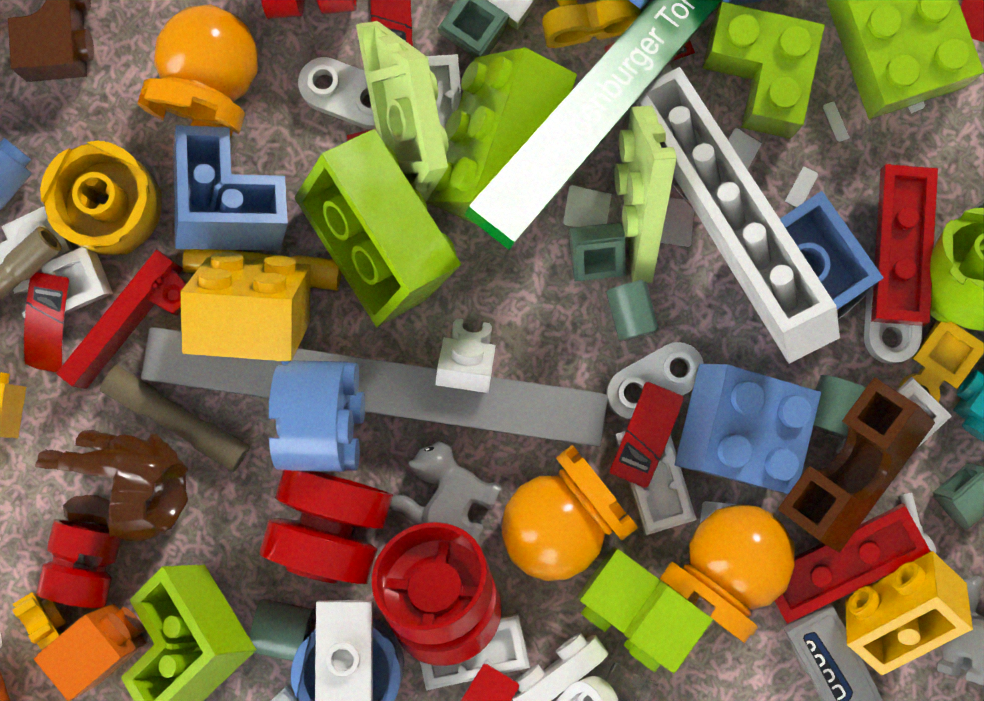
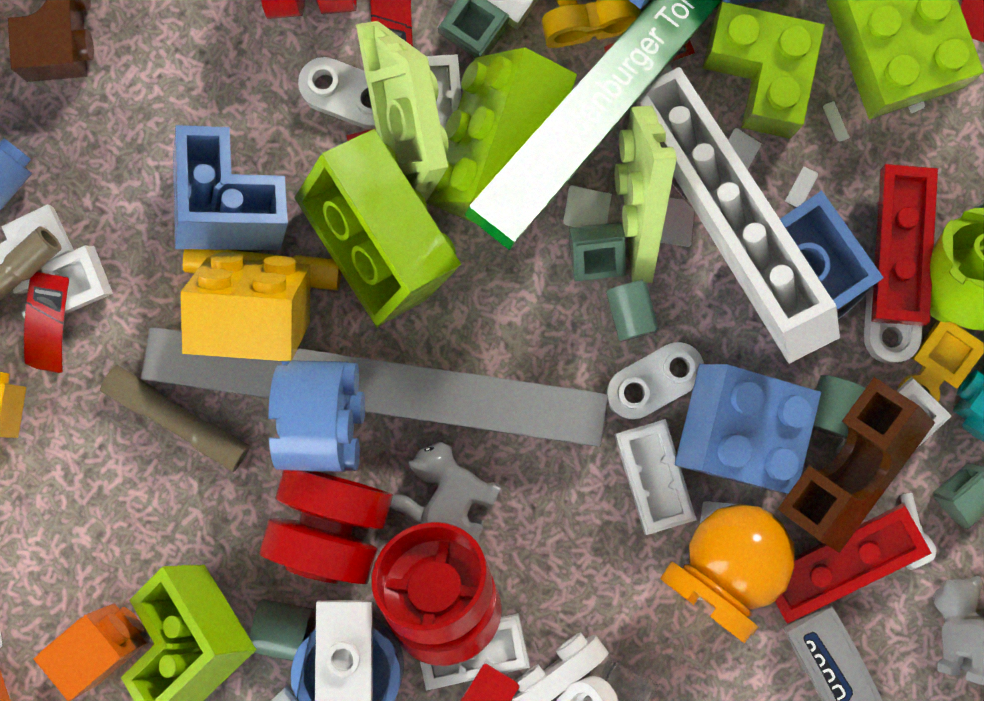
(39, 618): yellow plate -> none
(76, 582): red wheel -> none
(102, 168): yellow brick -> none
(135, 469): reddish brown piece -> none
(154, 284): red hinge -> none
(202, 67): light orange tile -> none
(466, 359): white plate -> none
(560, 521): light orange tile -> none
(647, 435): red sticker -> none
(652, 615): lime brick -> none
(907, 613): yellow brick -> none

